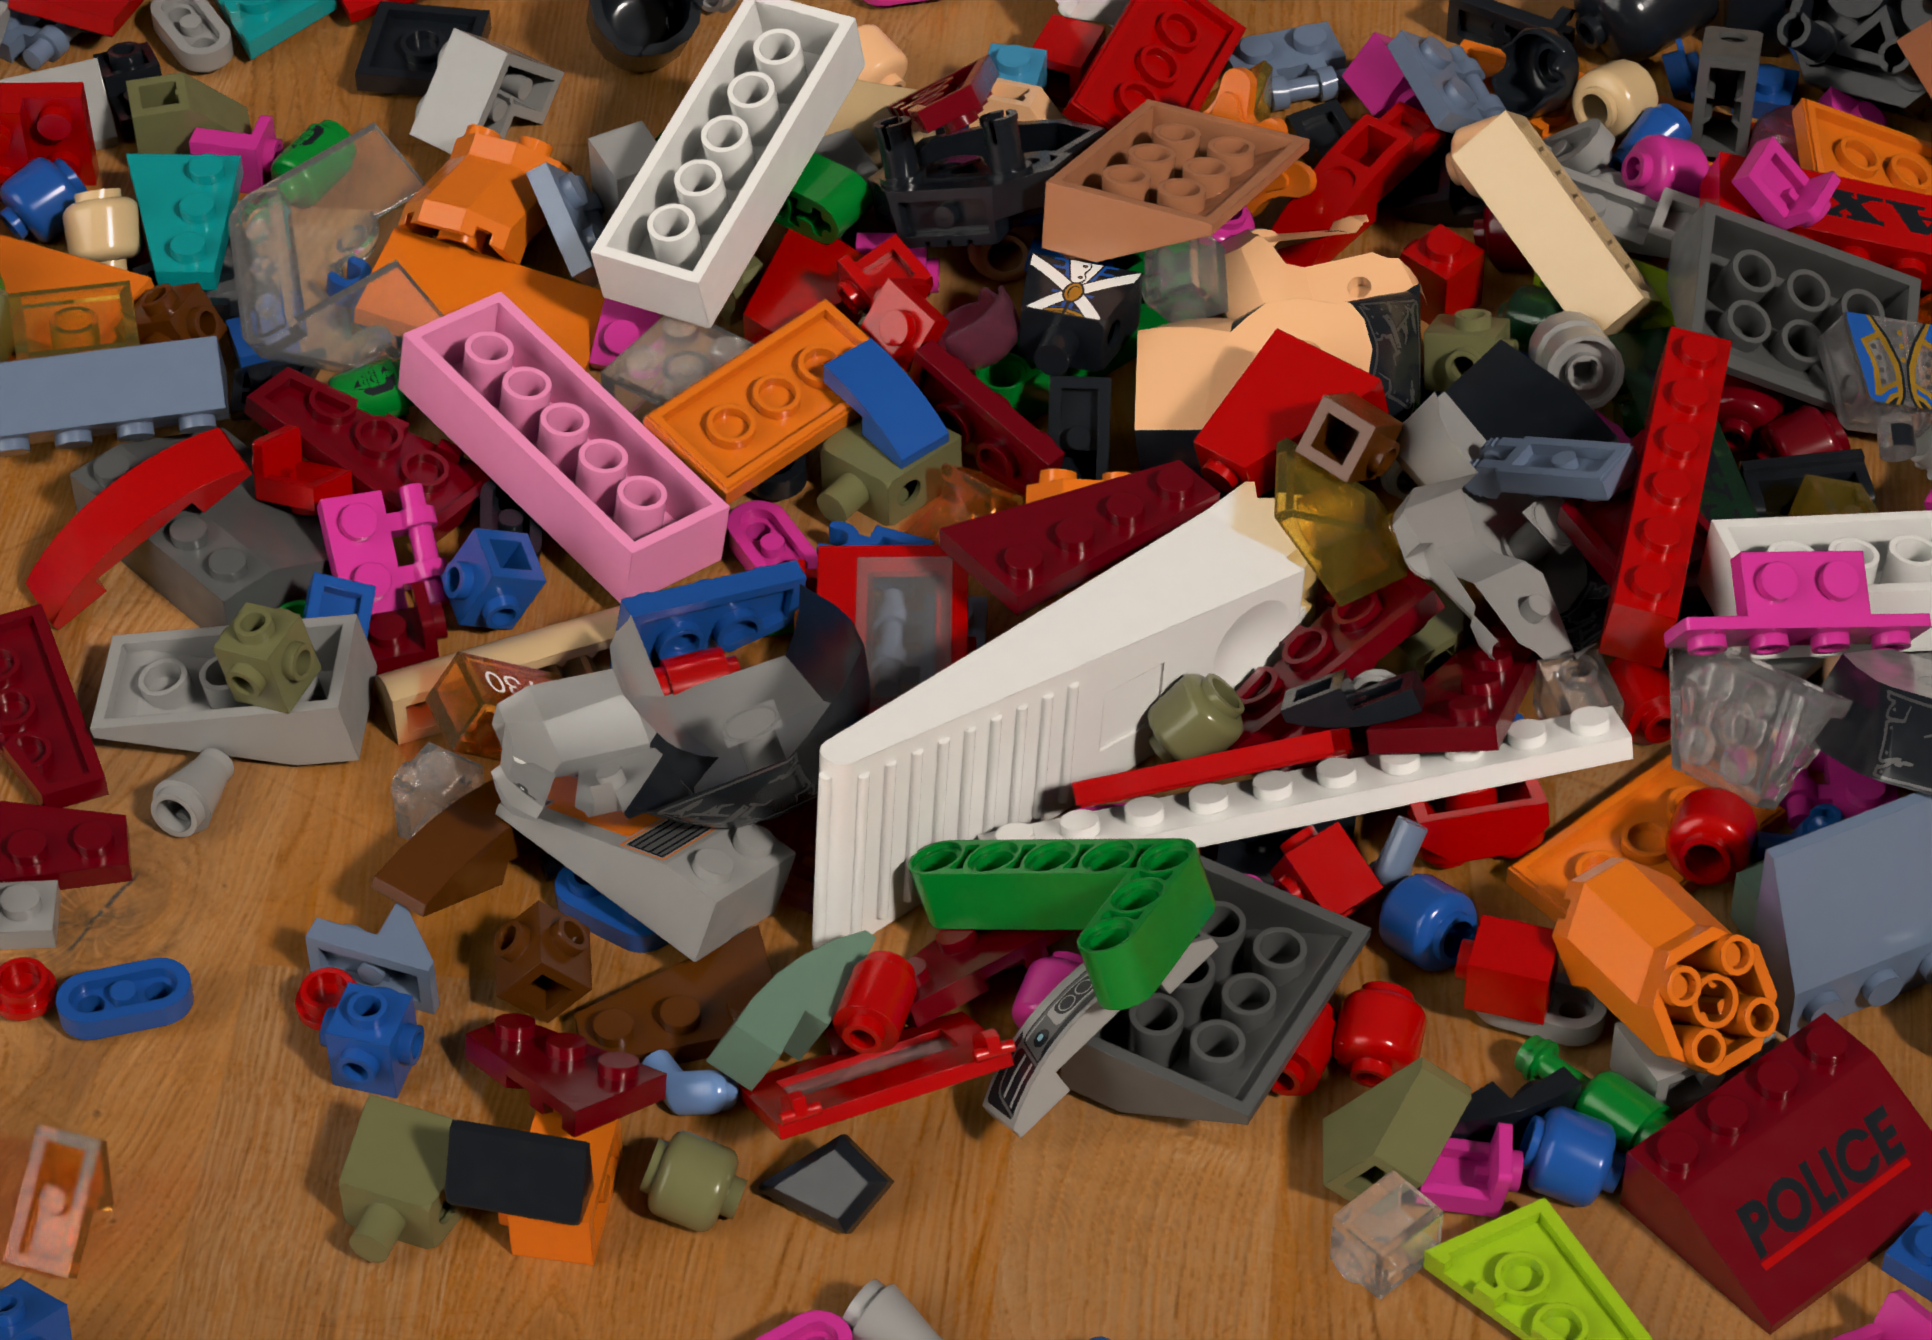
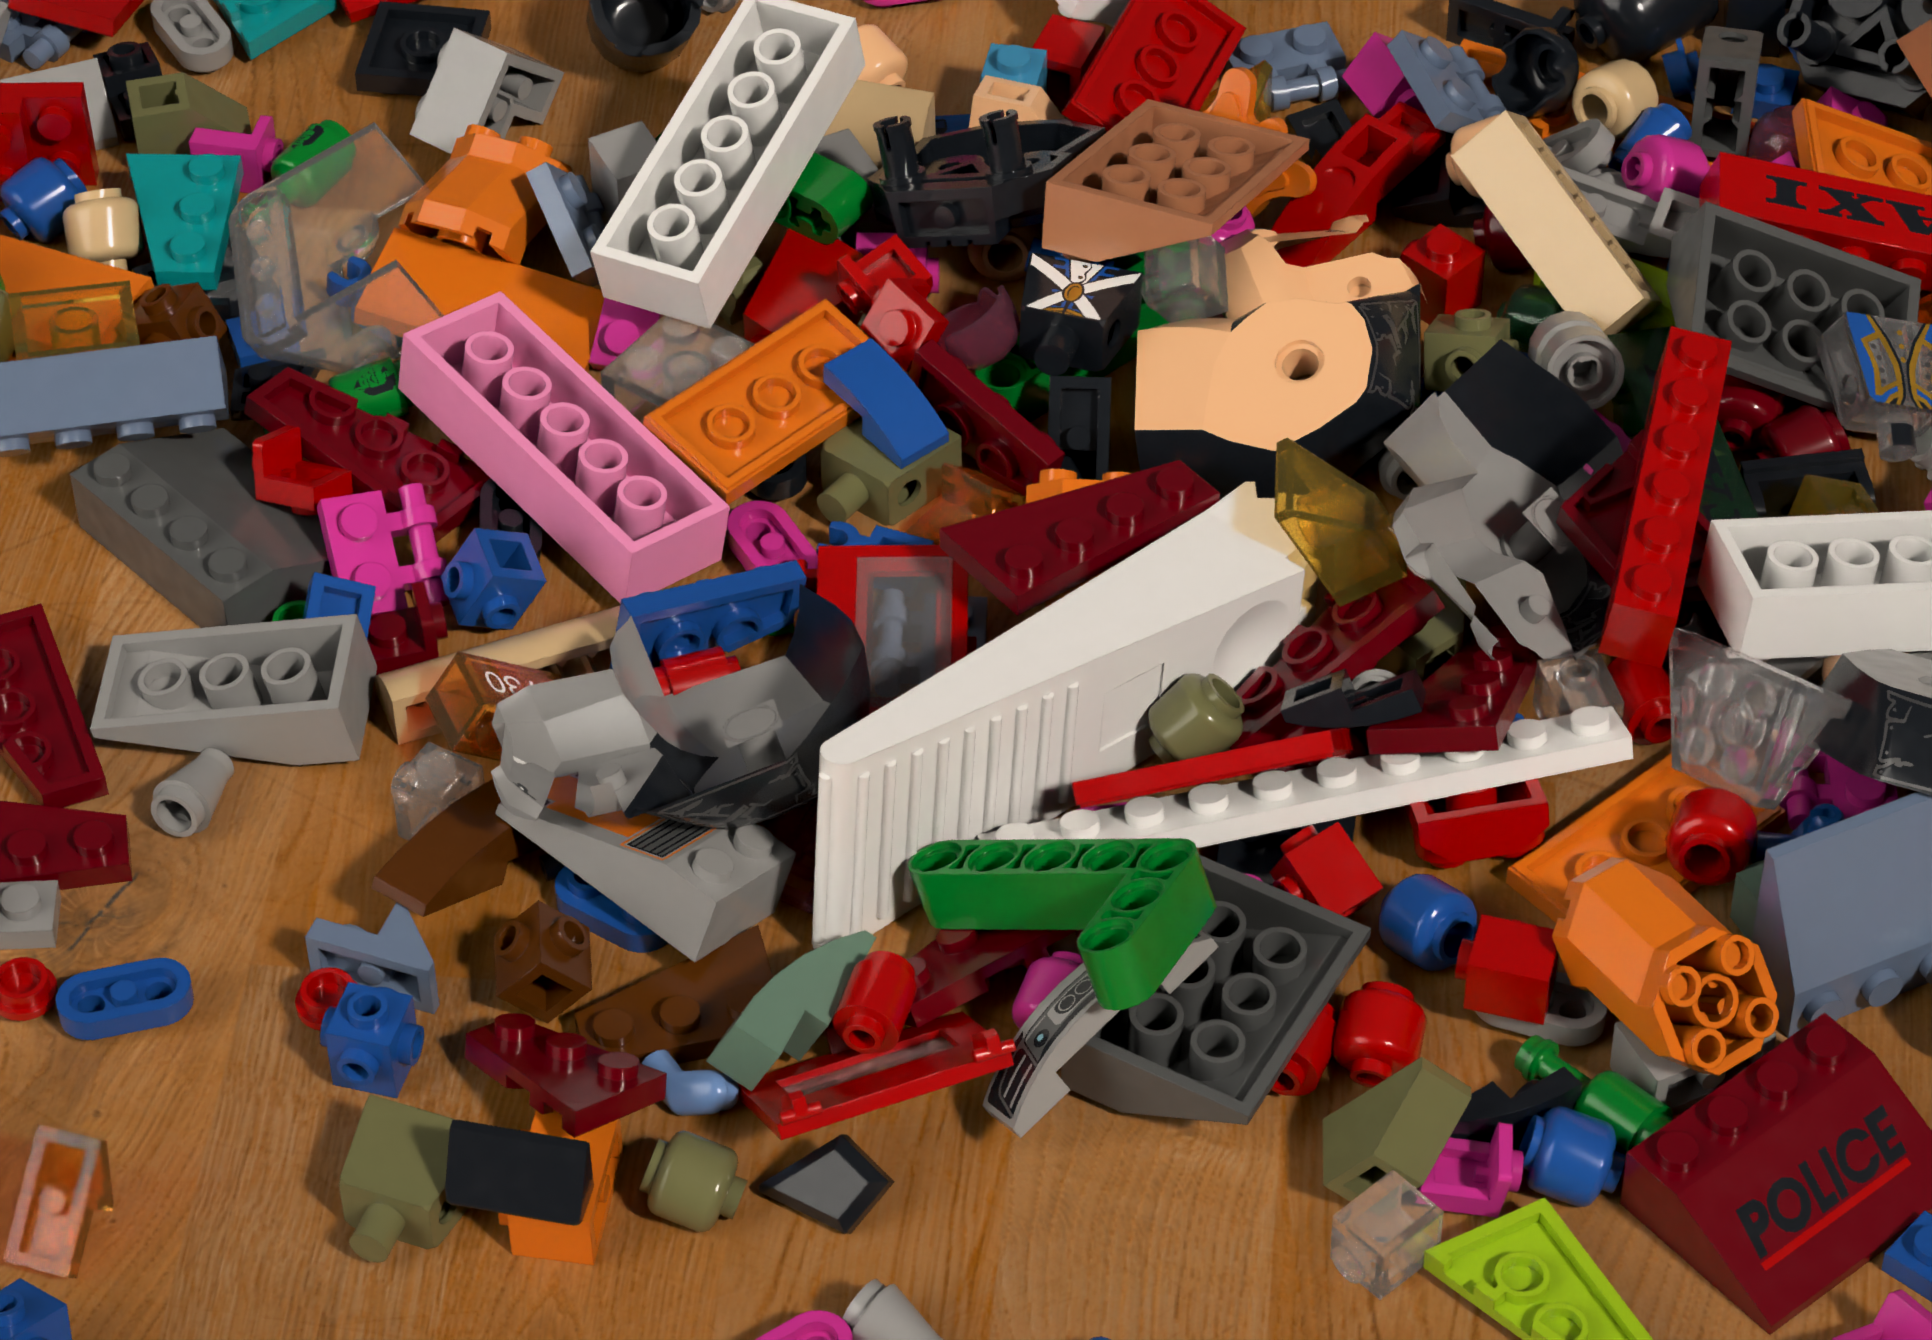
(127, 514): red slope -> none
(267, 657): olive brick -> none
(950, 100): dark red wing -> none
(1272, 403): red slope -> none
(1351, 438): reddish brown brick -> none
(1398, 854): sand blue arm -> none
(1552, 468): sand blue hinge -> none
(1781, 189): dark pink bracket -> none
(1798, 601): dark pink bracket -> none

